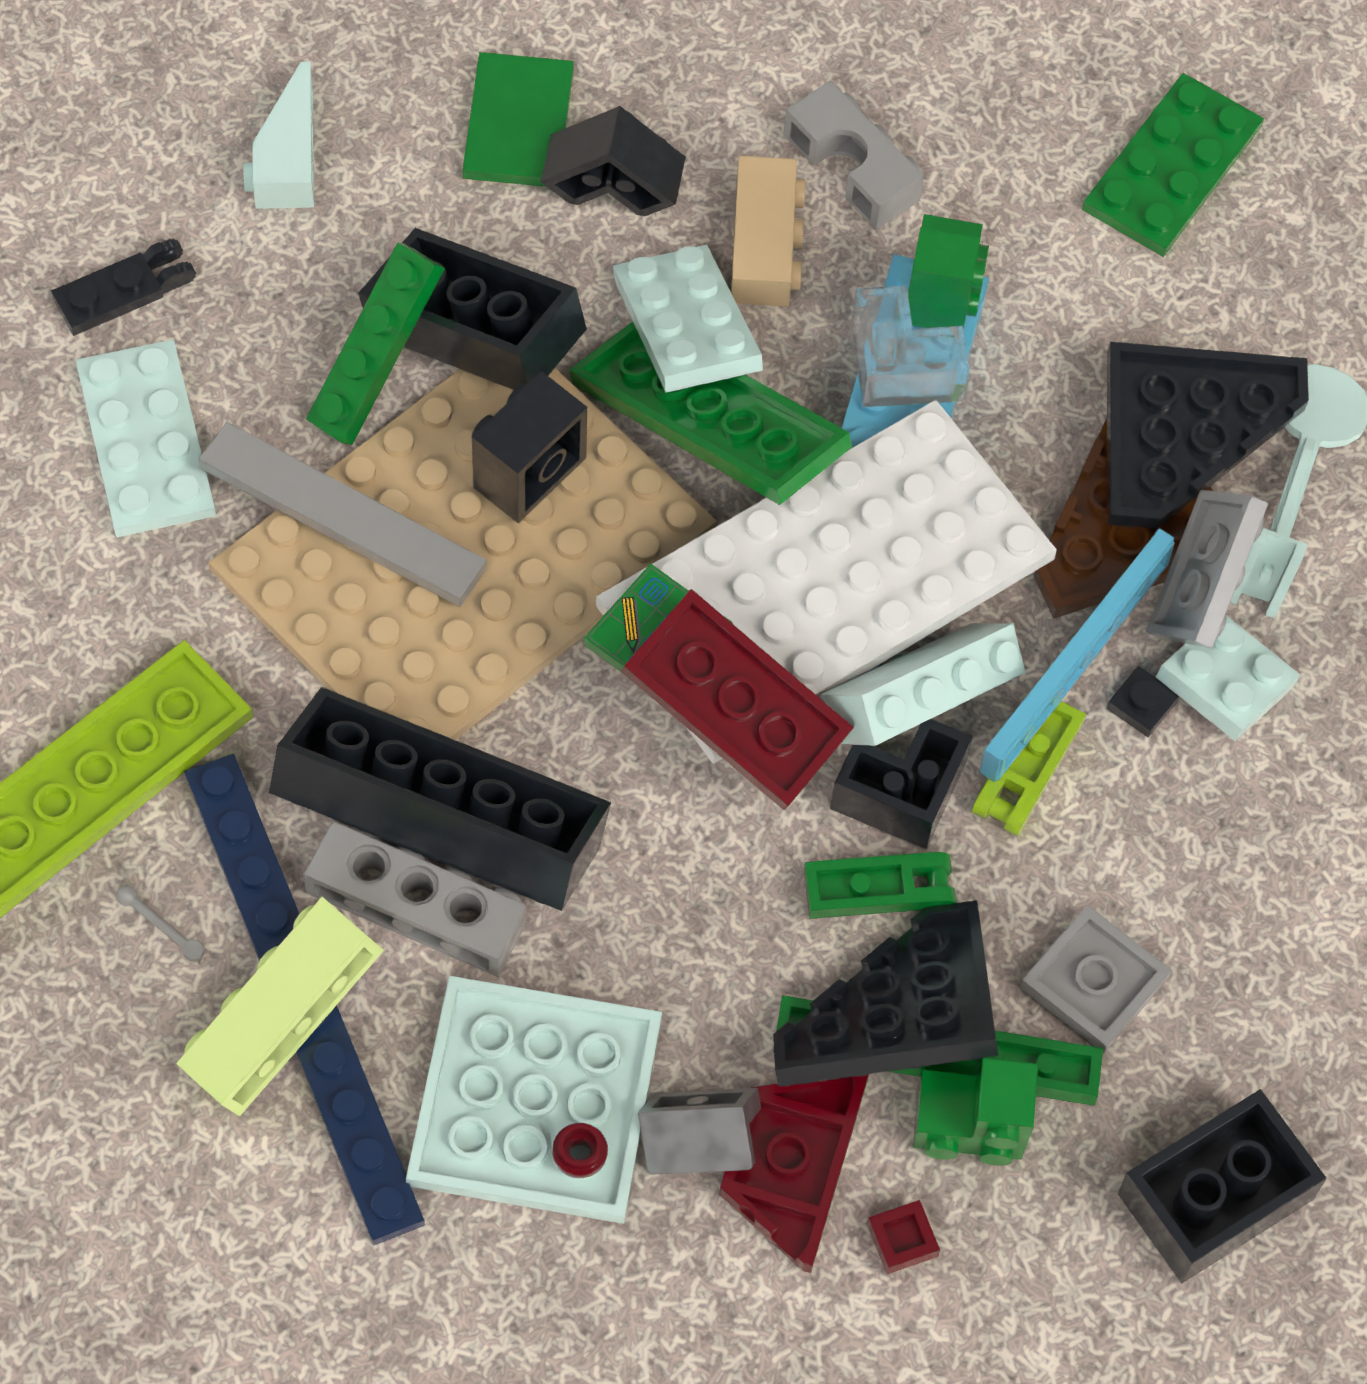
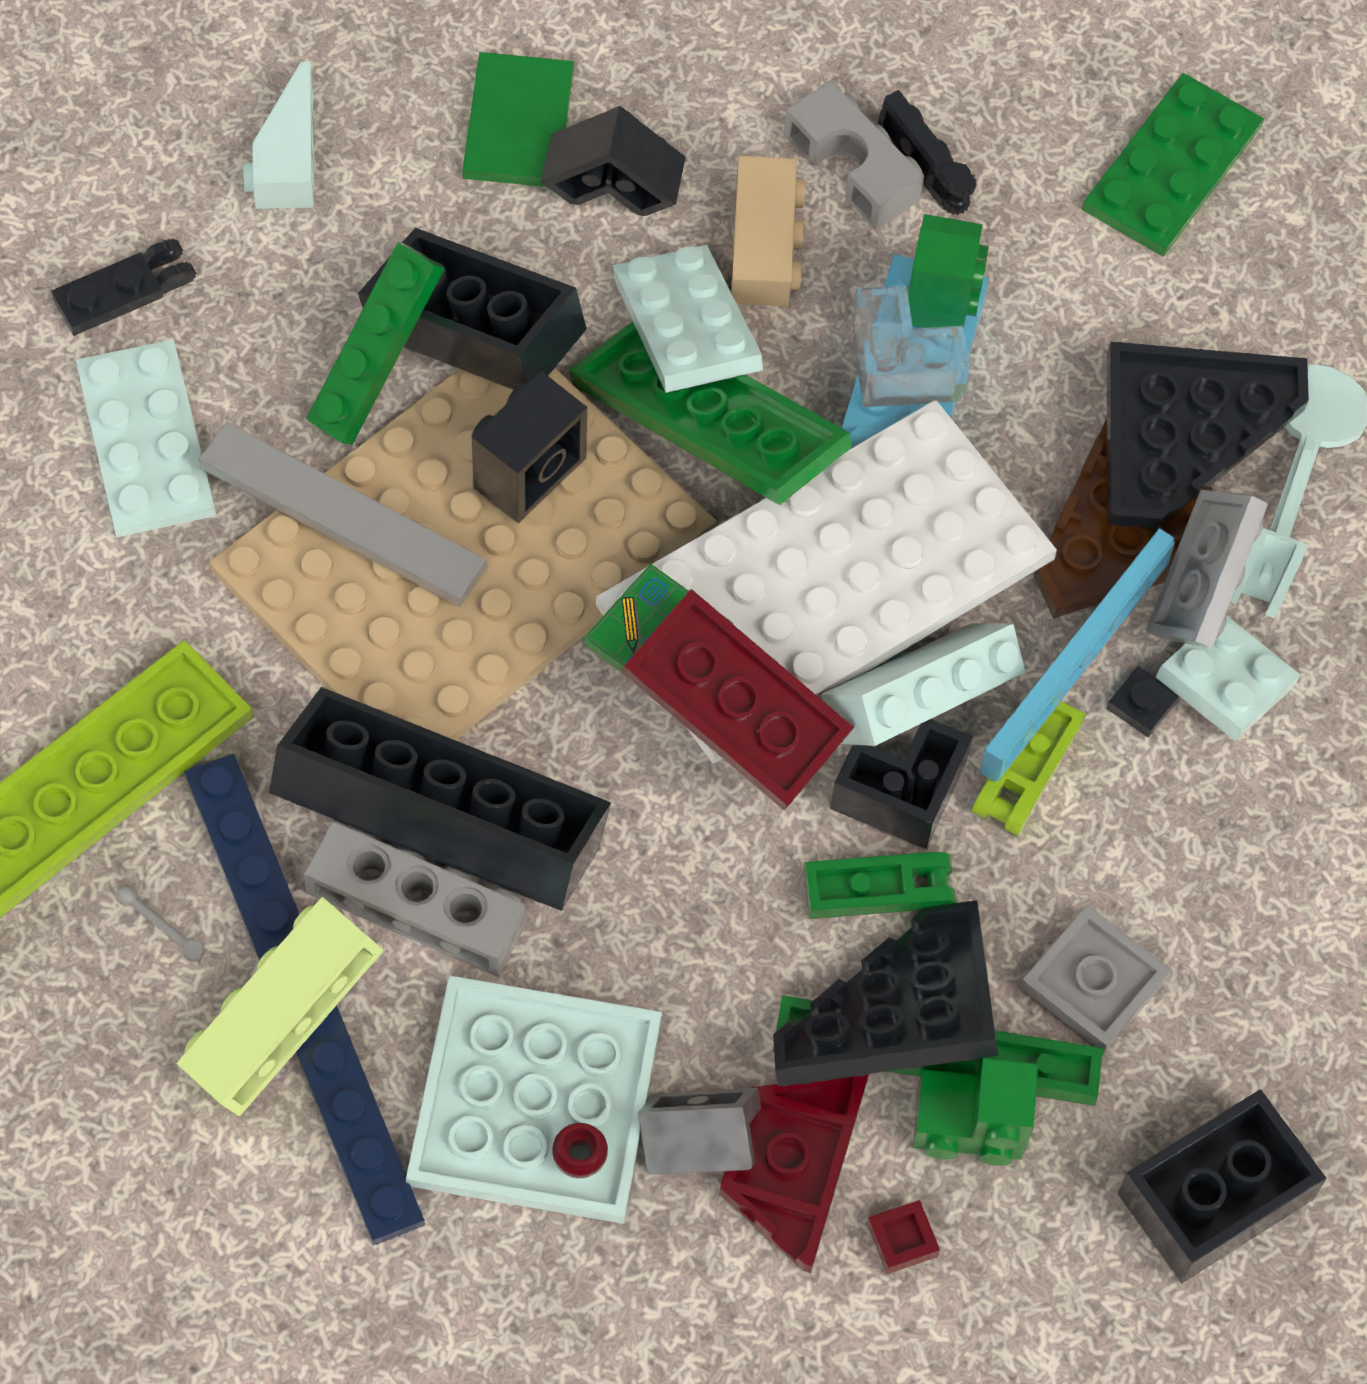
(944, 179): none -> black hinge

